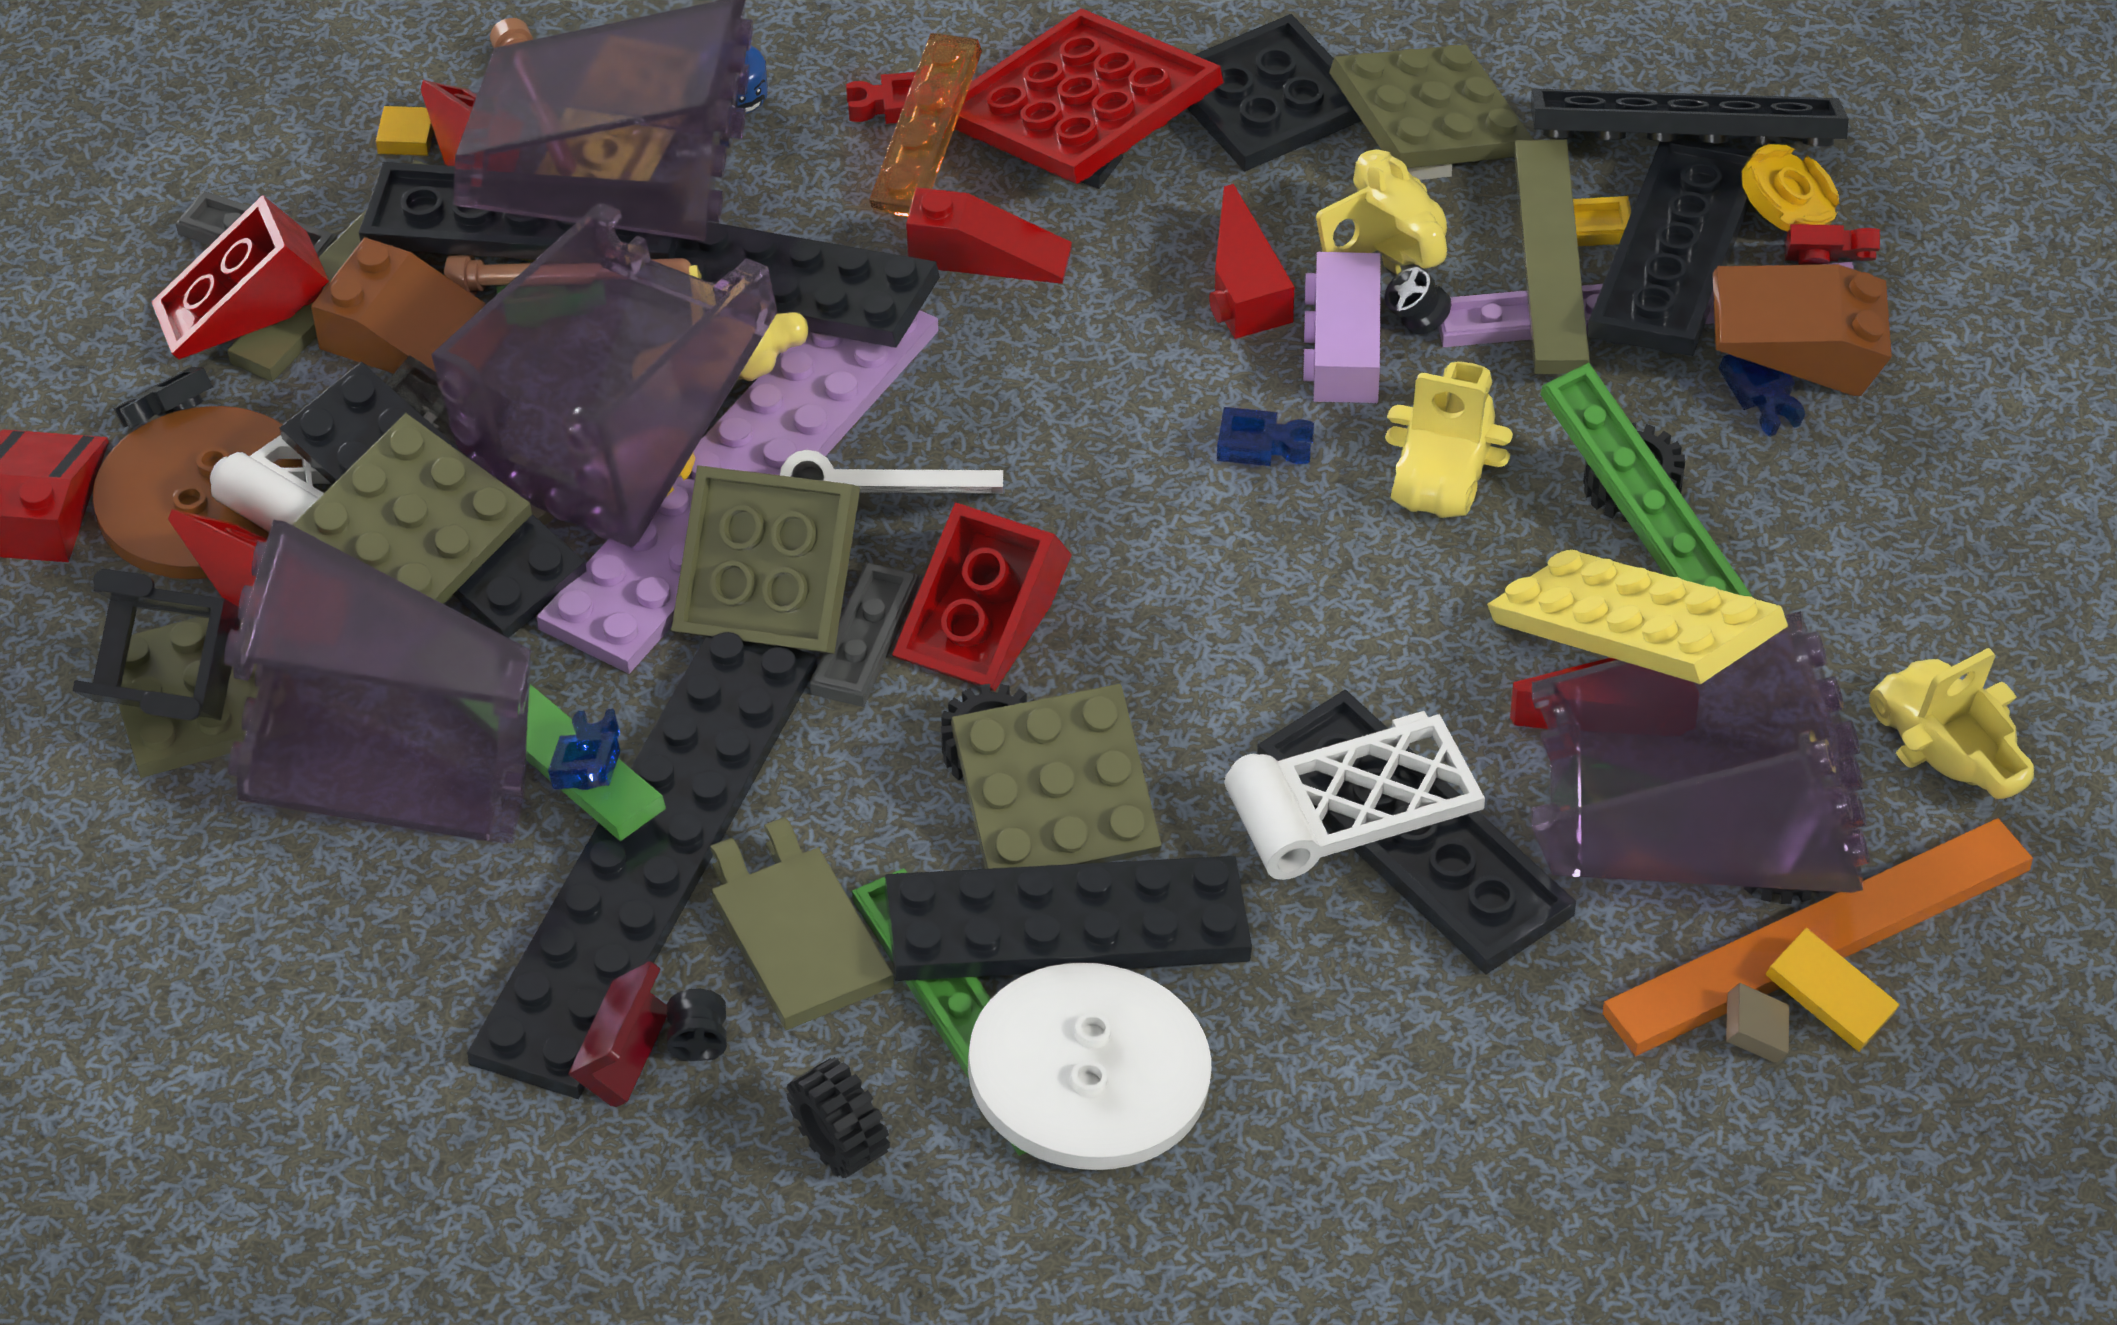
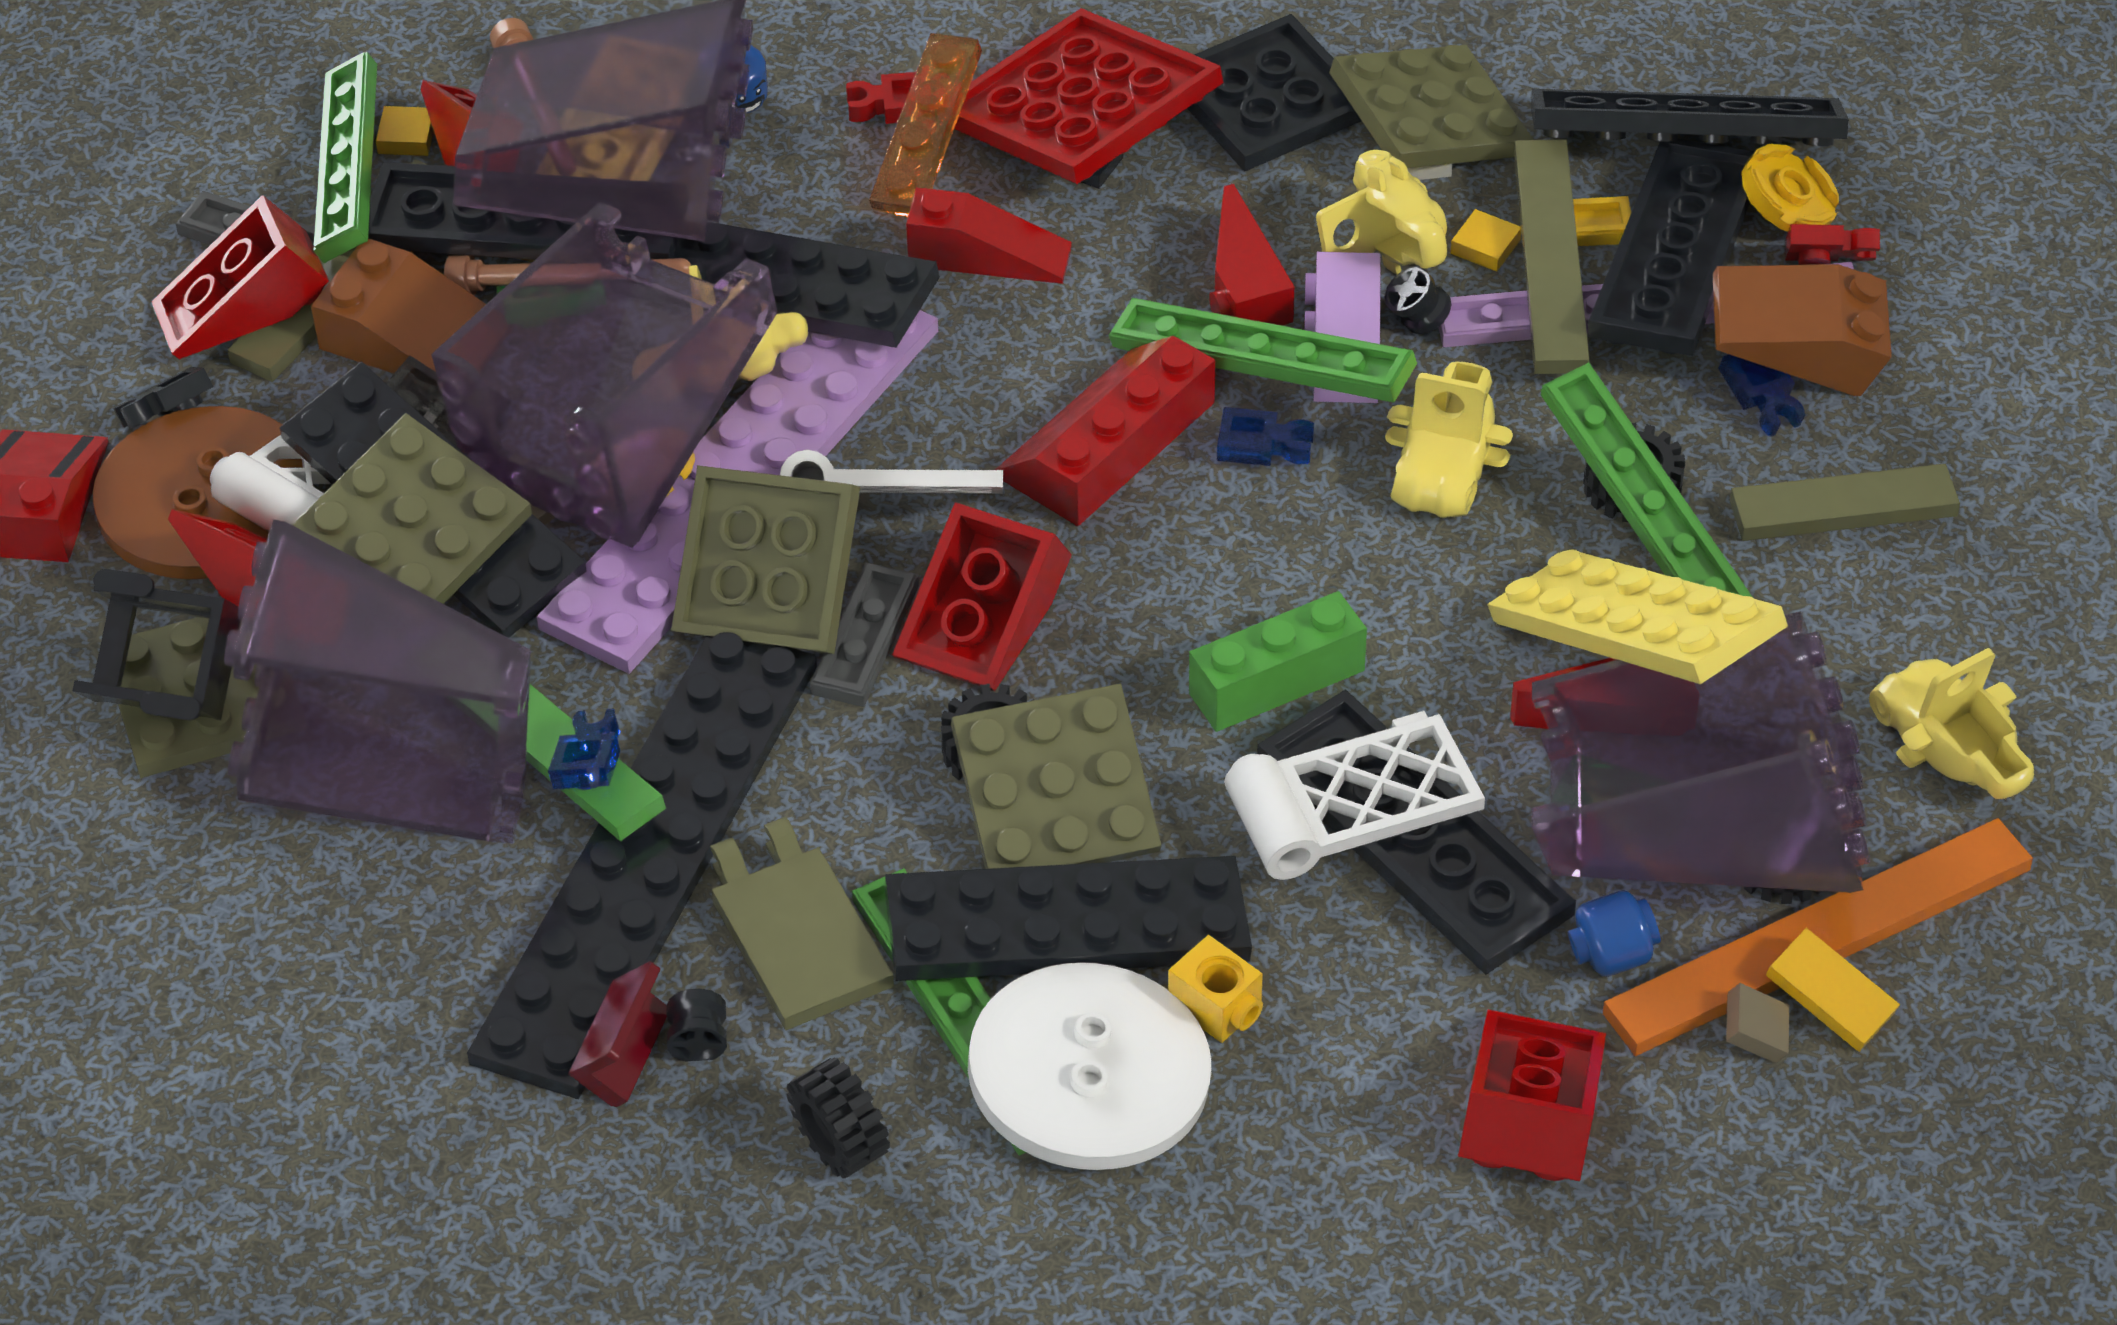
(345, 157): none -> bright green tile
(1113, 428): none -> red slope
(1217, 988): none -> yellow brick
(1271, 349): none -> bright green tile
(1277, 661): none -> bright green brick
(1486, 240): none -> yellow tile
(1532, 1096): none -> red slope
(1614, 933): none -> blue head
(1844, 502): none -> olive tile

